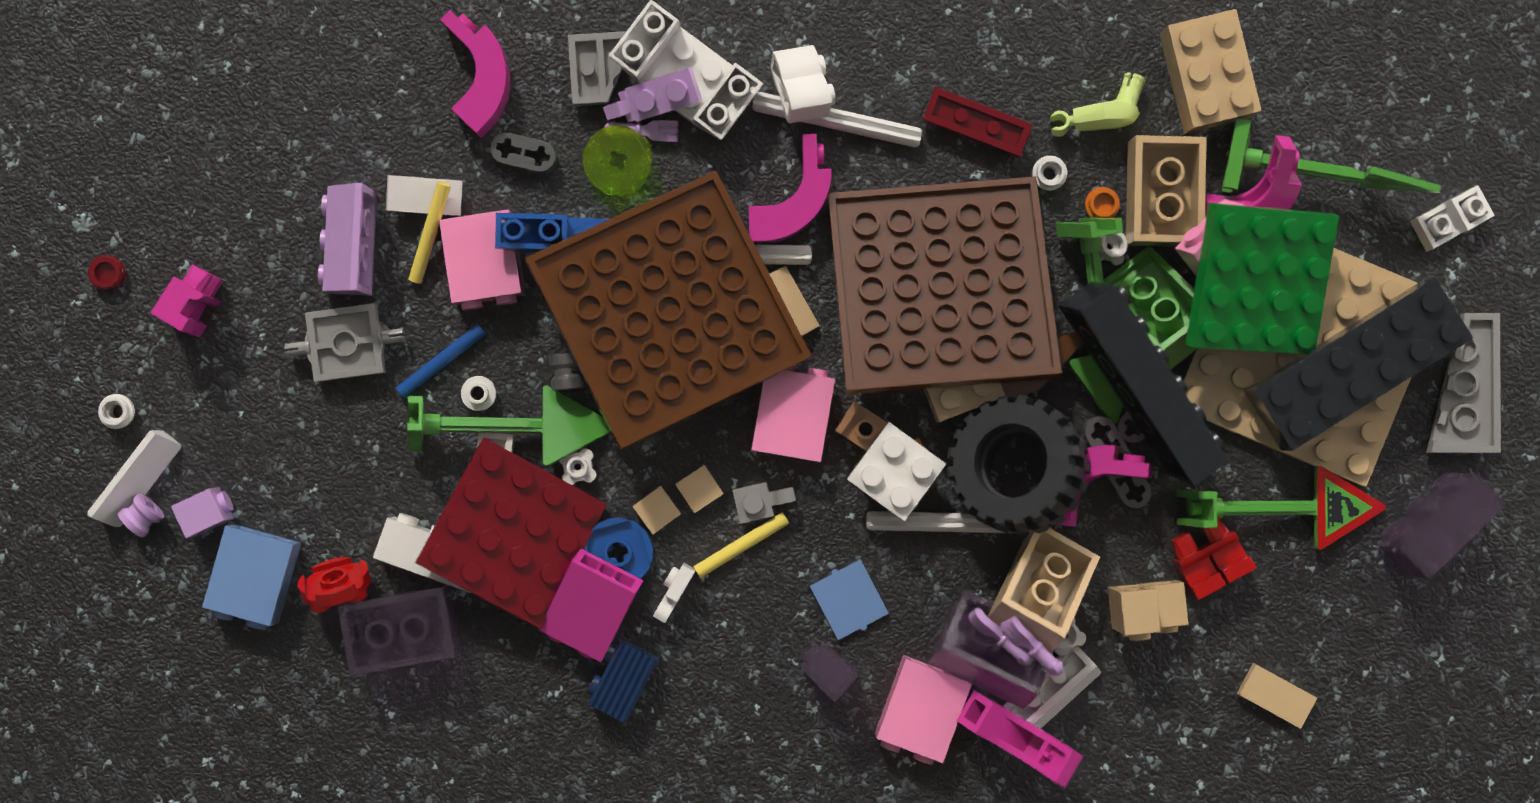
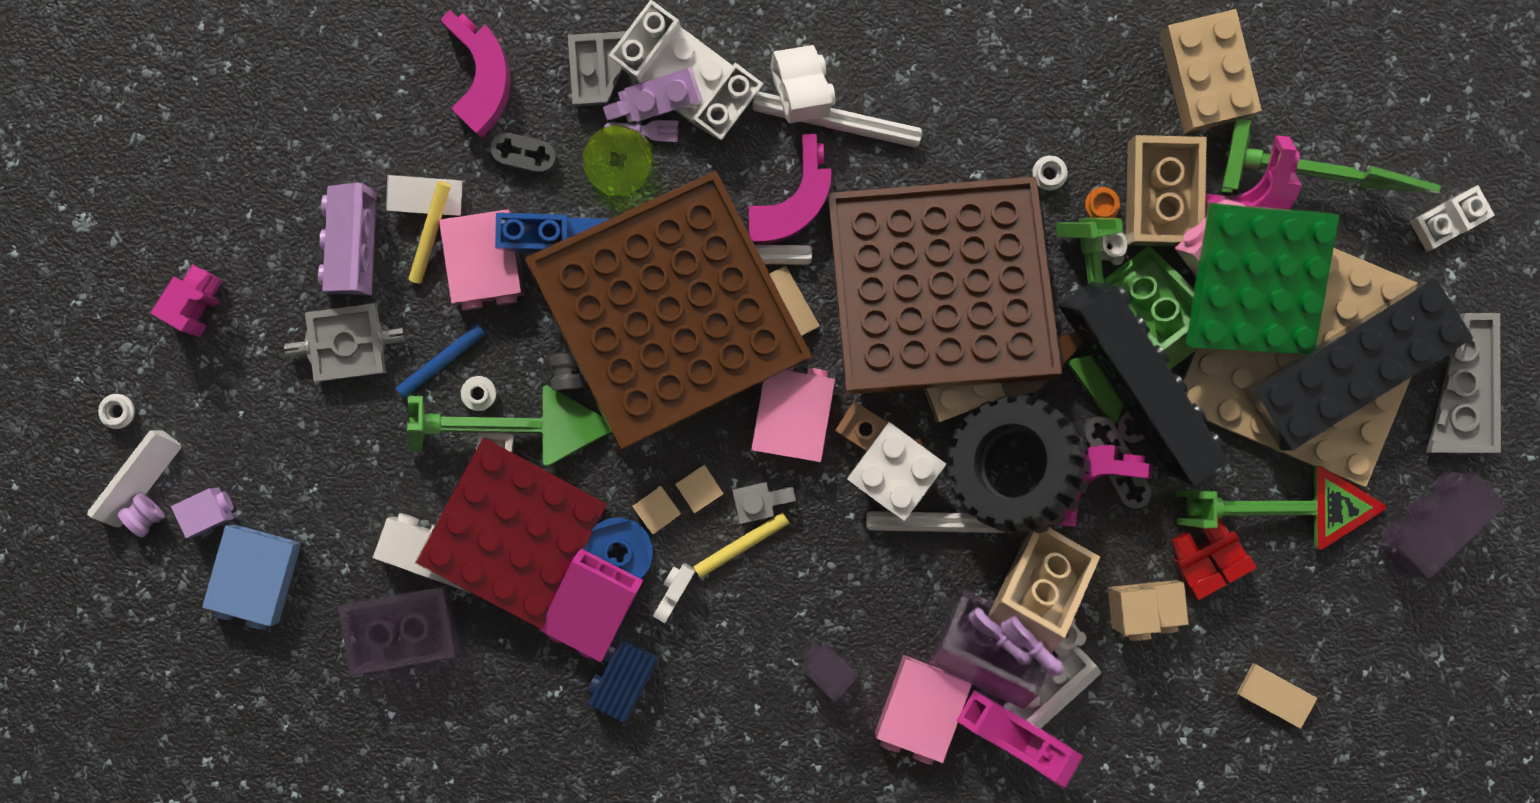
(107, 272): dark red tile -> none
(335, 583): red plate -> none
(586, 472): white plate -> none
(849, 599): medium blue piece -> none
(977, 122): dark red plate -> none
(1105, 114): yellowish green arm -> none

